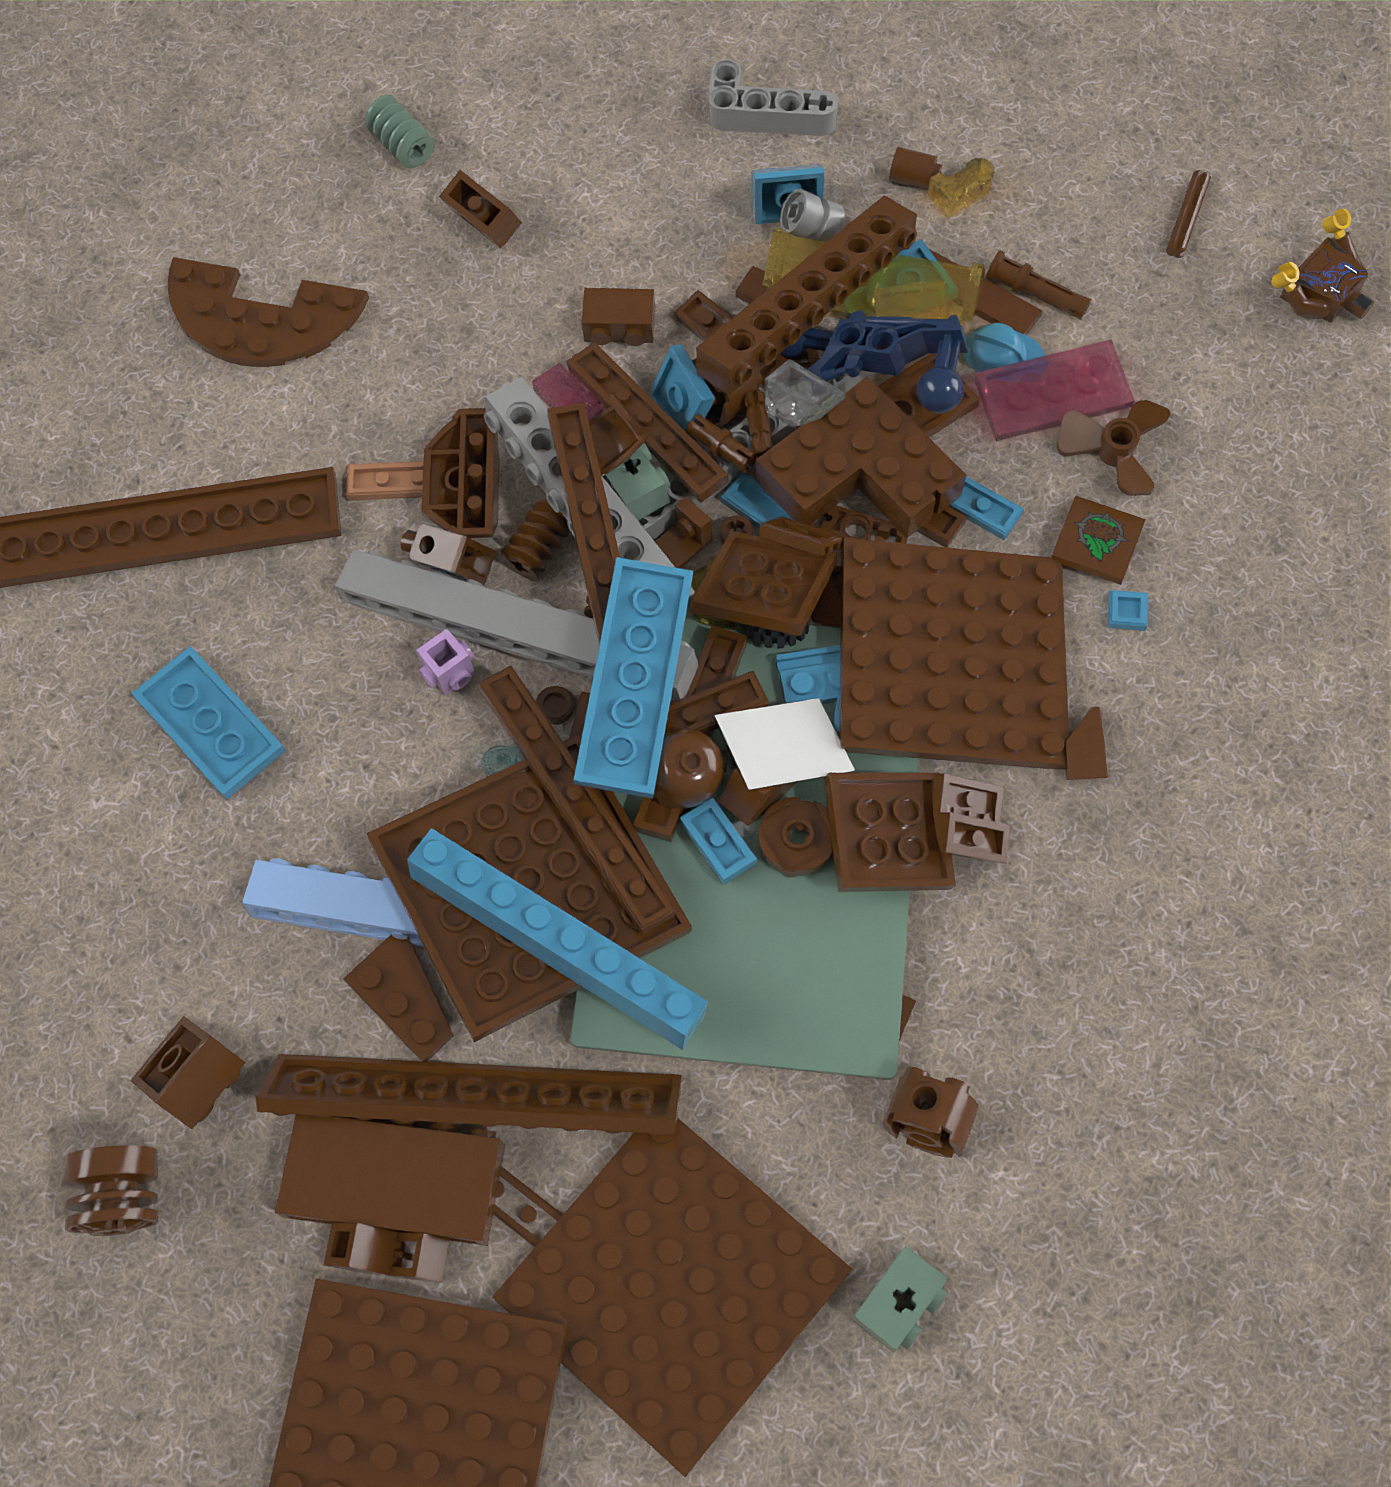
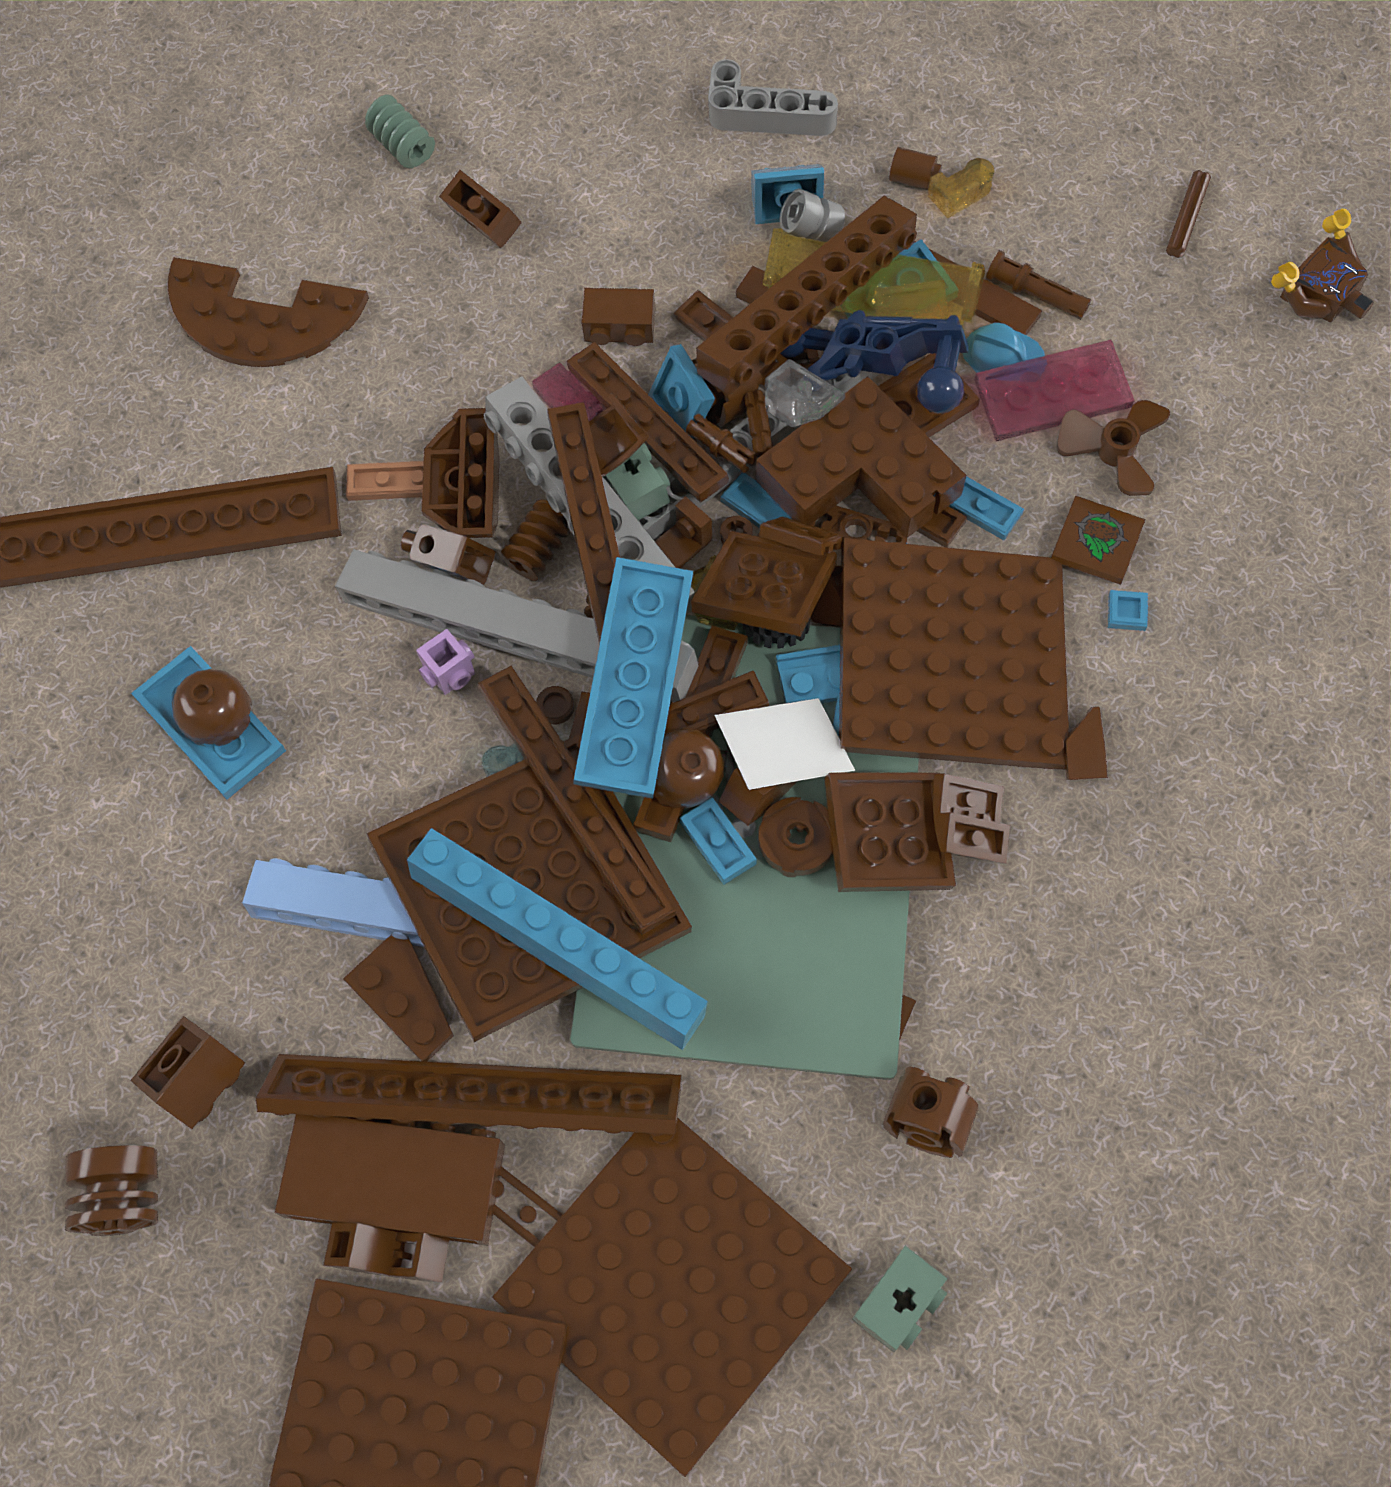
(211, 707): none -> reddish brown cylinder

